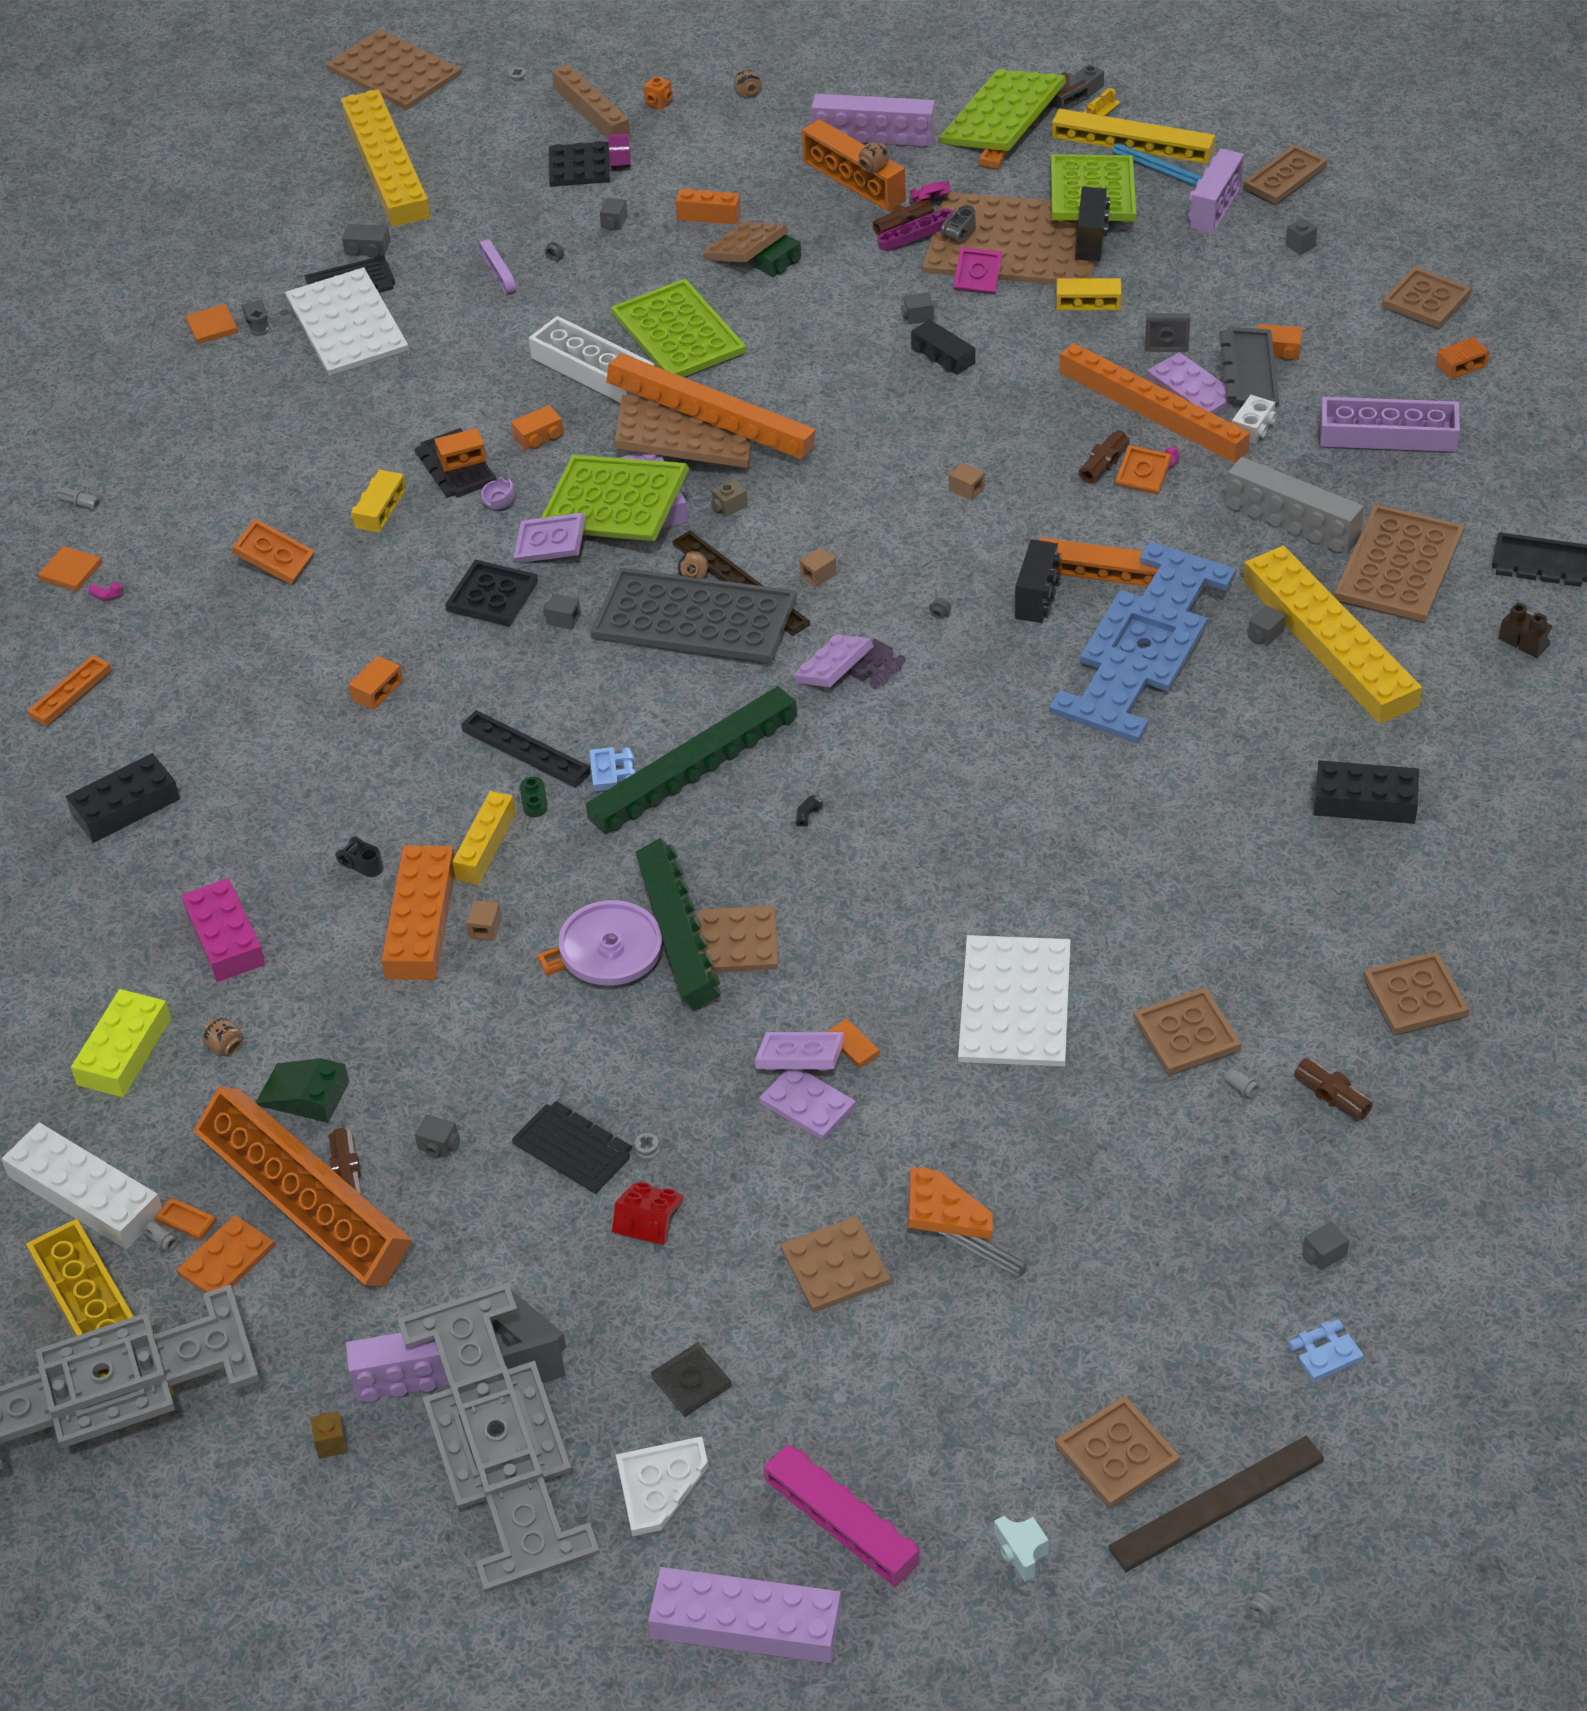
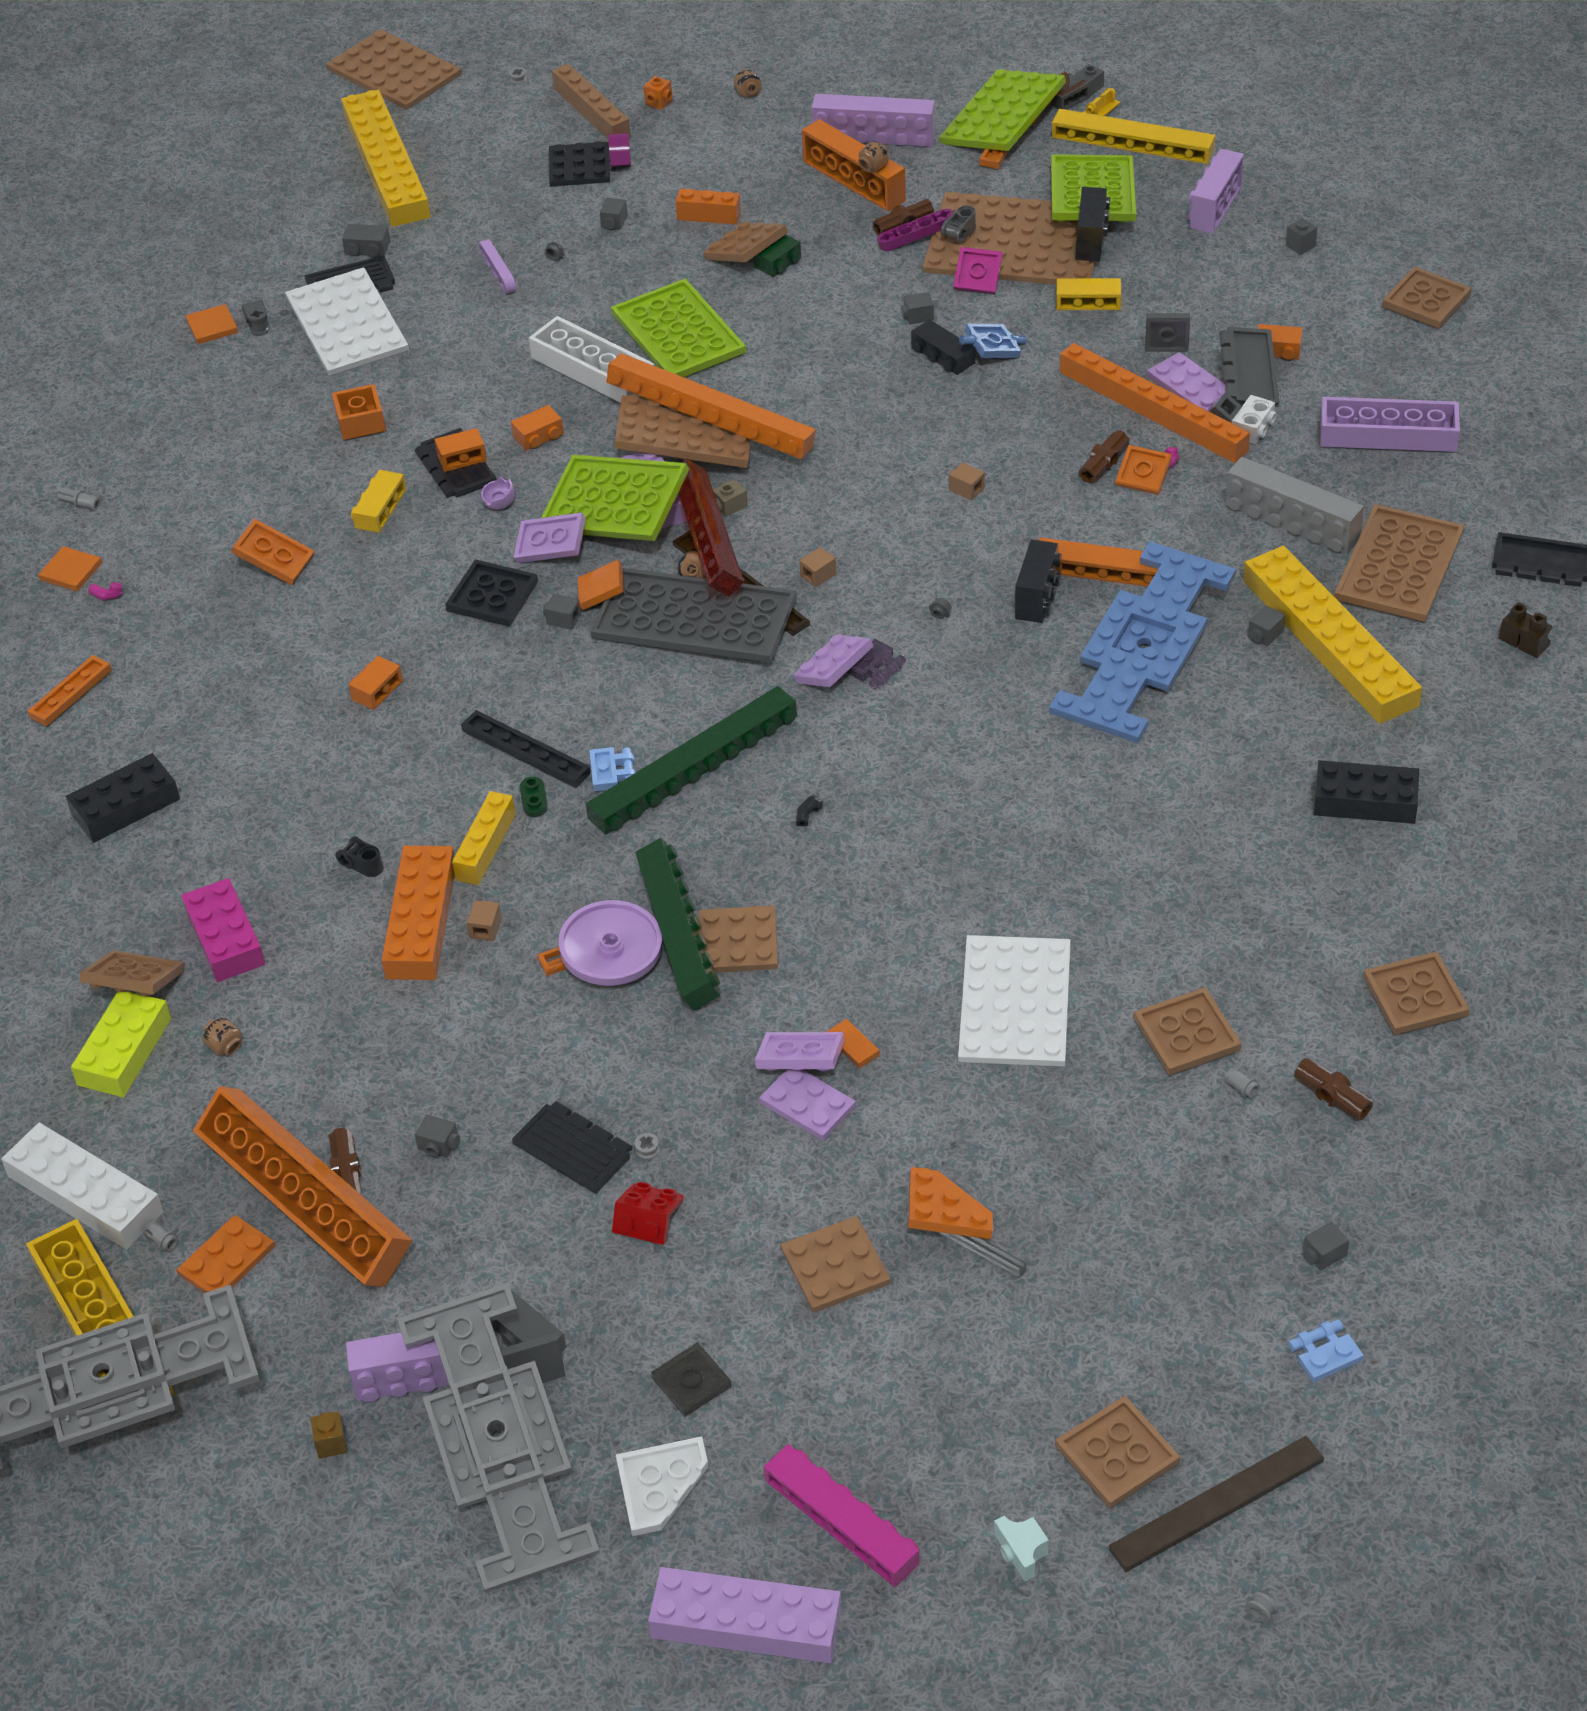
(131, 972): none -> medium nougat plate
(186, 1219): orange tile -> none
(305, 1088): dark green slope -> none
(358, 411): none -> orange brick
(600, 584): none -> orange tile
(709, 531): none -> clear red brick
(936, 189): dark pink plate -> none
(992, 340): none -> medium blue plate
(1158, 165): dark azure axle -> none
(1225, 407): none -> dark grey brick
(1285, 174): medium nougat plate -> none
(1462, 358): orange brick -> none

